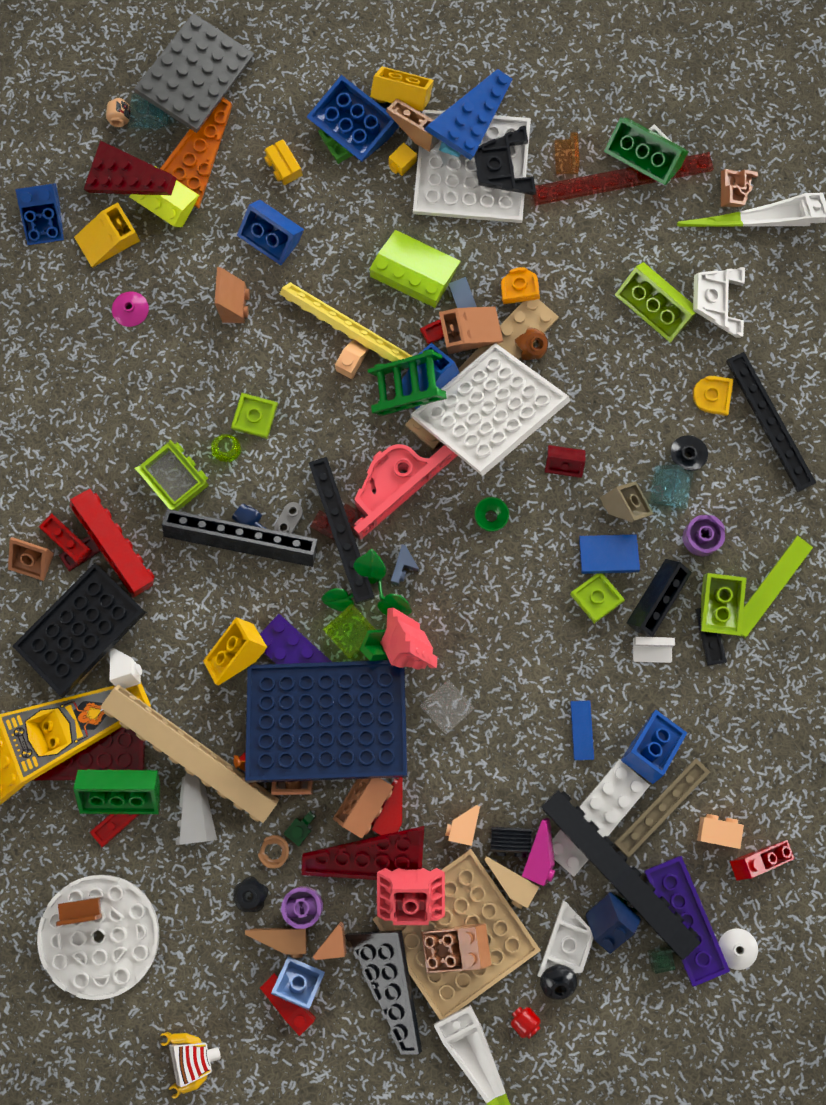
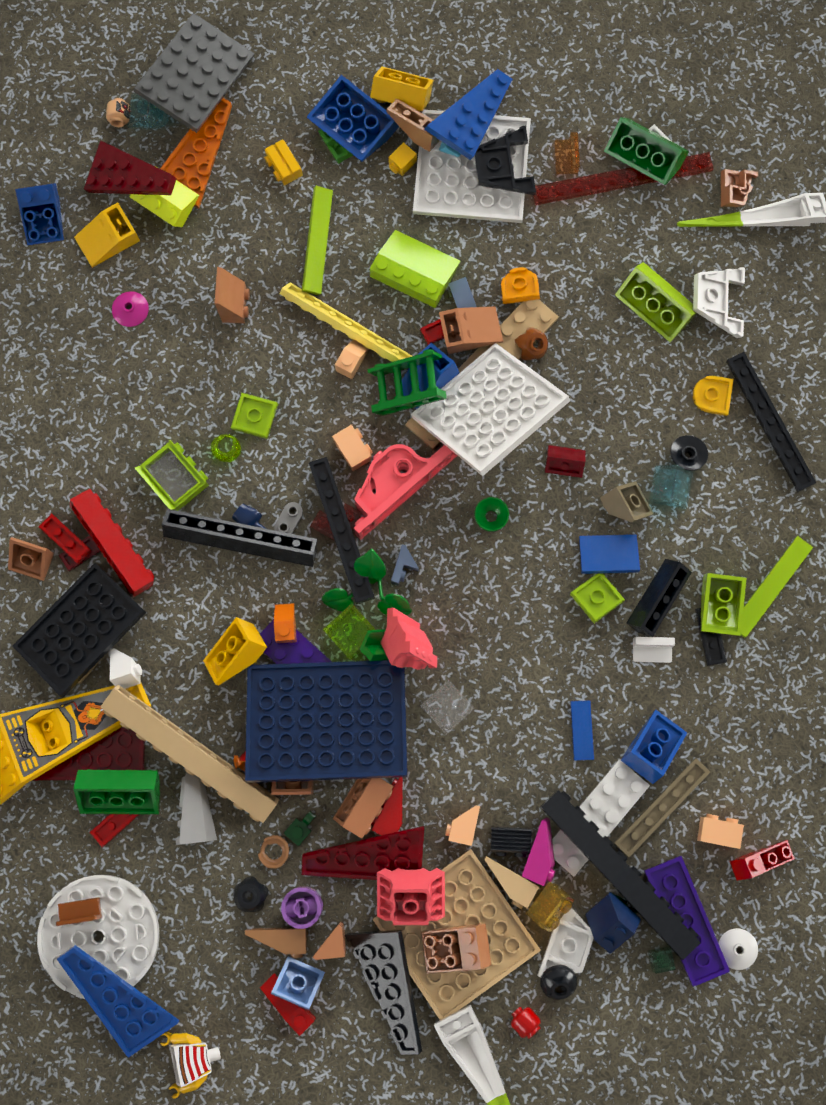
(123, 1009): none -> blue wing
(269, 231): blue slope -> none
(285, 623): none -> orange slope
(317, 240): none -> lime tile
(352, 447): none -> light nougat brick
(550, 907): none -> clear yellow brick
(711, 527): medium lavender brick -> none

